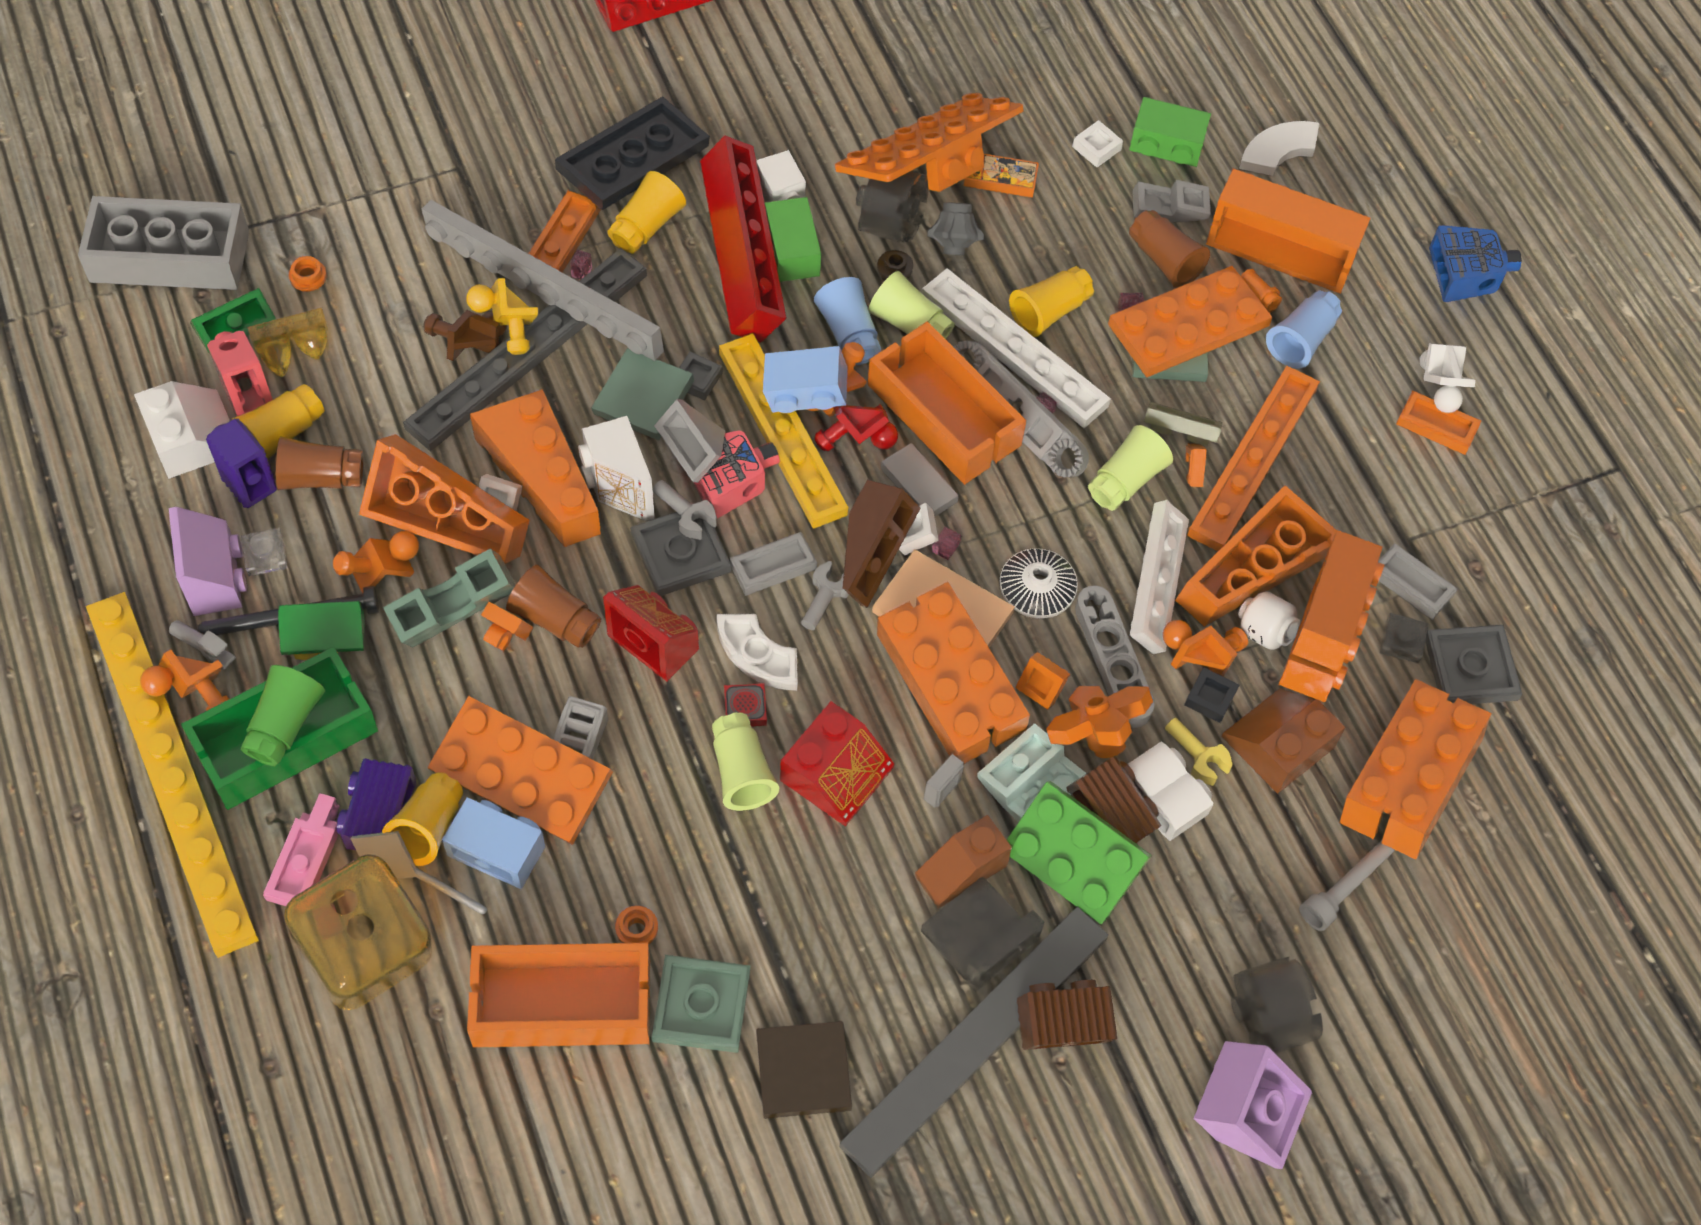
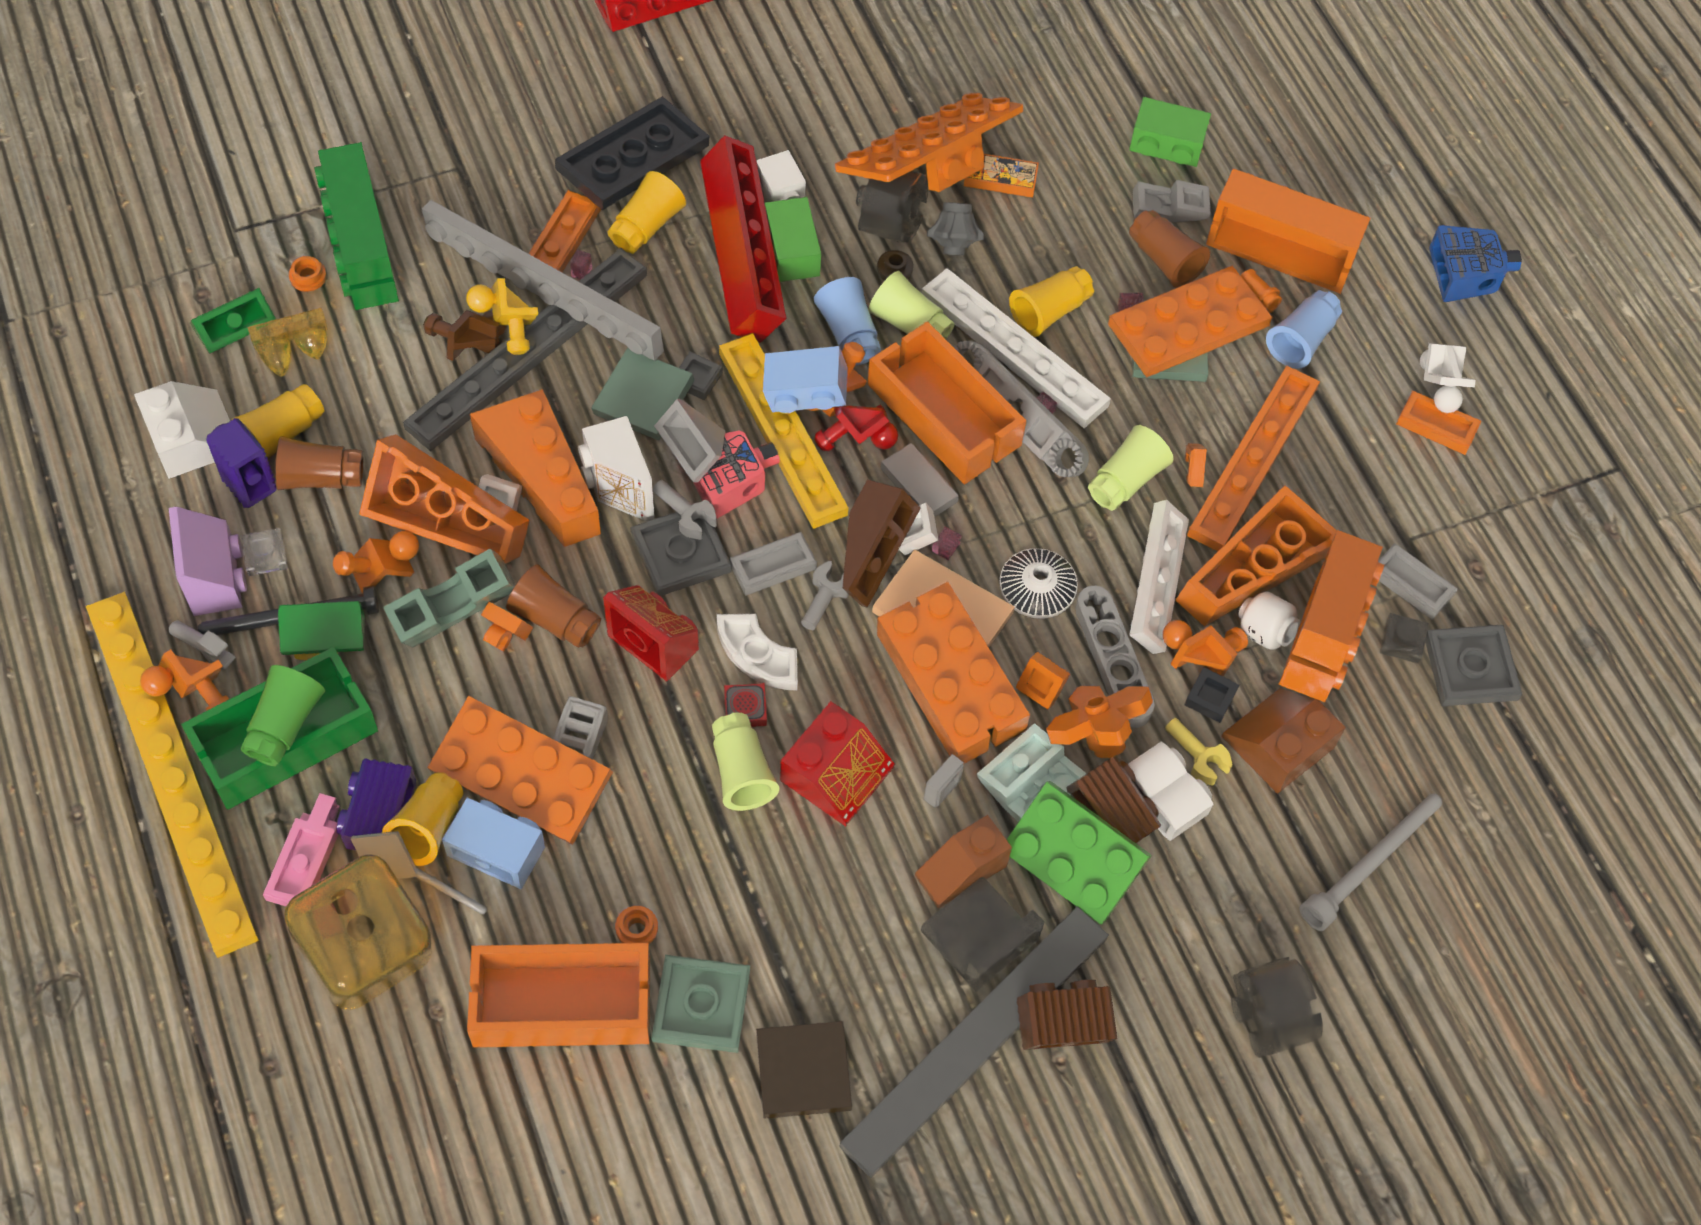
(164, 242): light grey brick -> none
(237, 360): coral torso -> none
(355, 226): none -> green piece
(1097, 143): white plate -> none
(1198, 428): olive plate -> none
(1253, 1103): lavender slope -> none
(1279, 144): white tile -> none
(1415, 768): orange piece -> none

